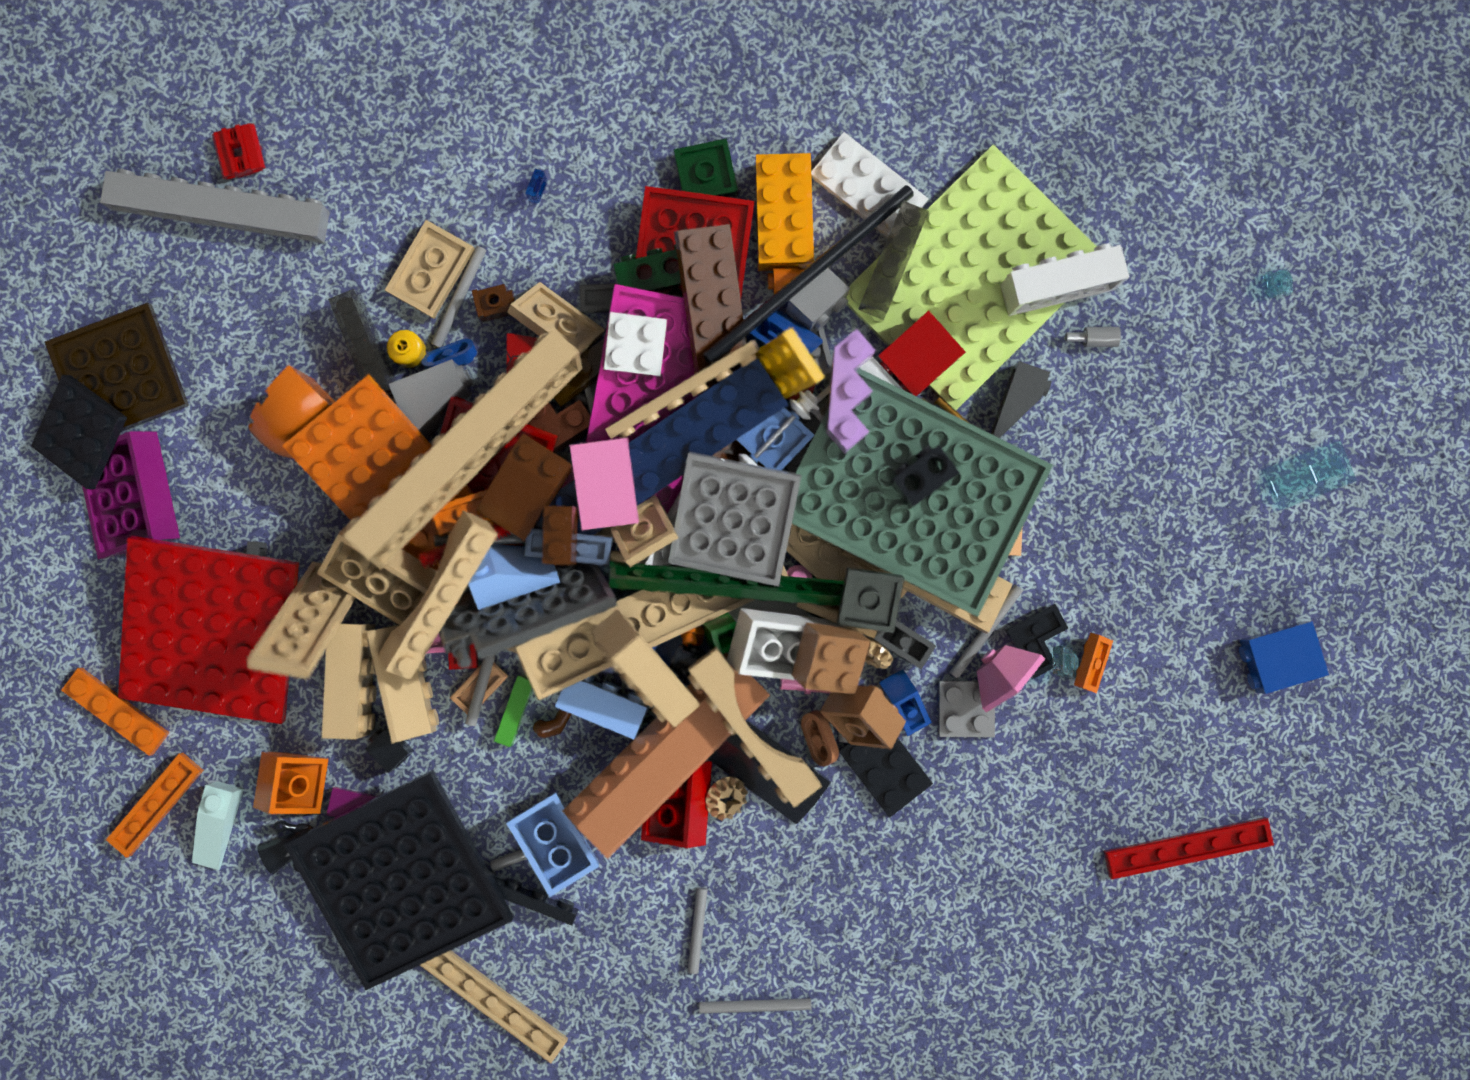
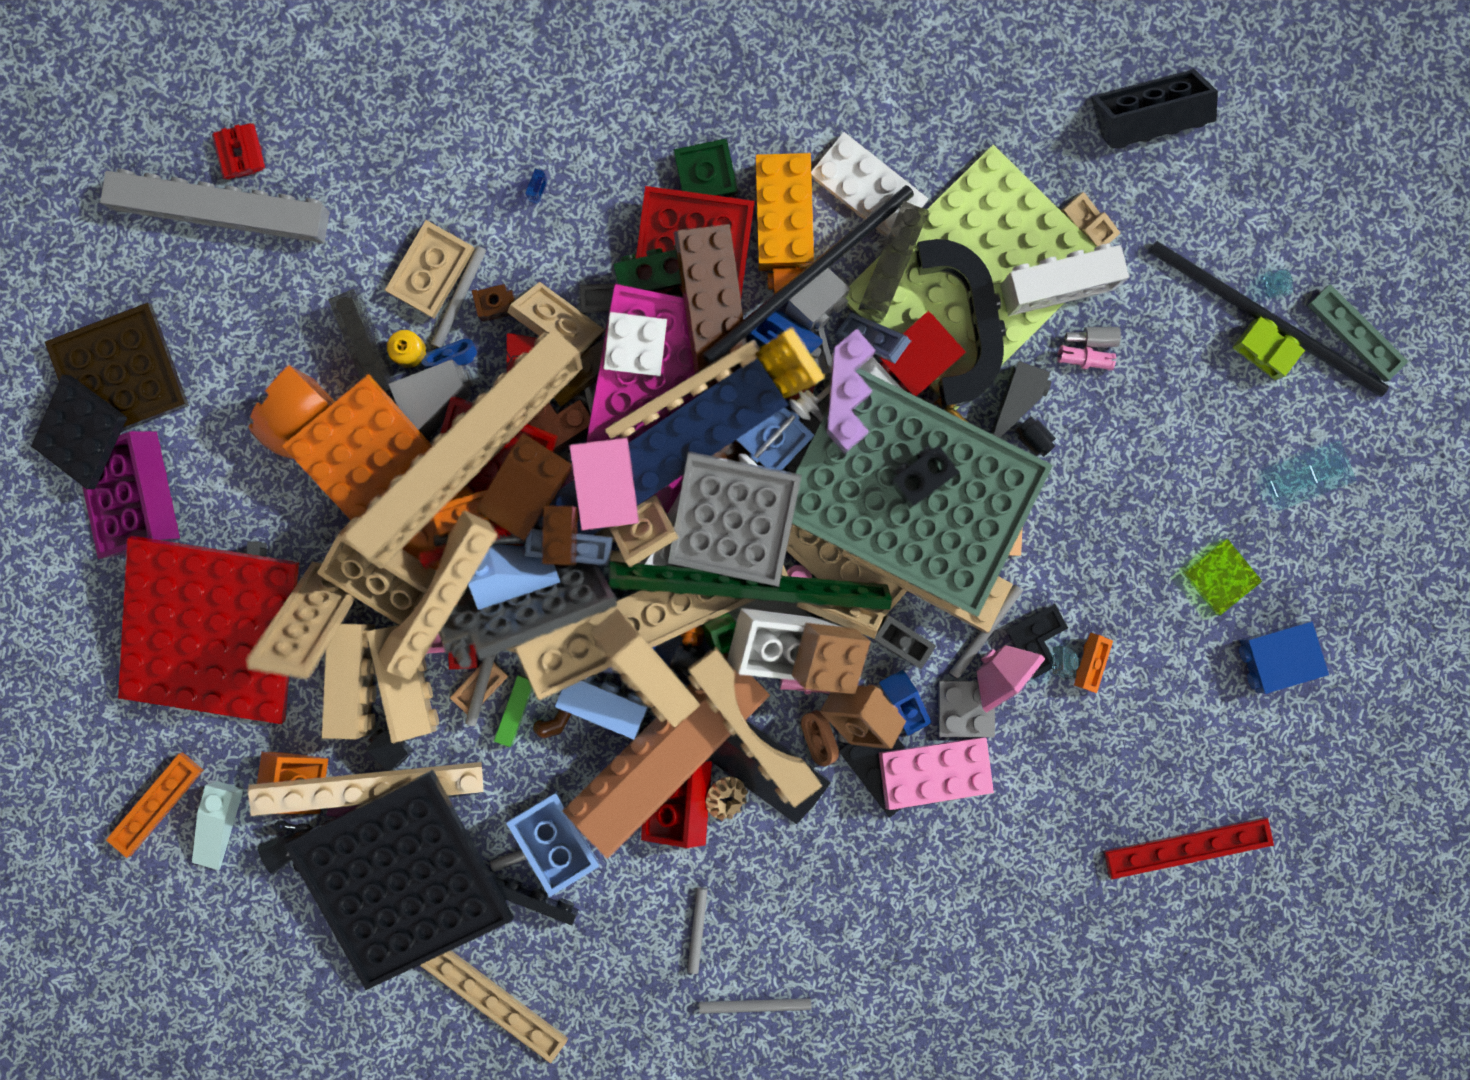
(115, 712): orange plate -> none
(355, 789): none -> tan plate
(870, 600): pearl dark grey plate -> none
(878, 655): tan gear -> none
(886, 342): none -> sand blue tile
(936, 773): none -> bright pink plate
(983, 302): none -> black arch
(1035, 437): none -> black brick
(1086, 357): none -> bright pink pin
(1089, 220): none -> tan slope
(1155, 108): none -> black slope
(1222, 577): none -> clear neon green tile
(1257, 311): none -> black piece
(1268, 348): none -> lime brick
(1357, 333): none -> sand green plate

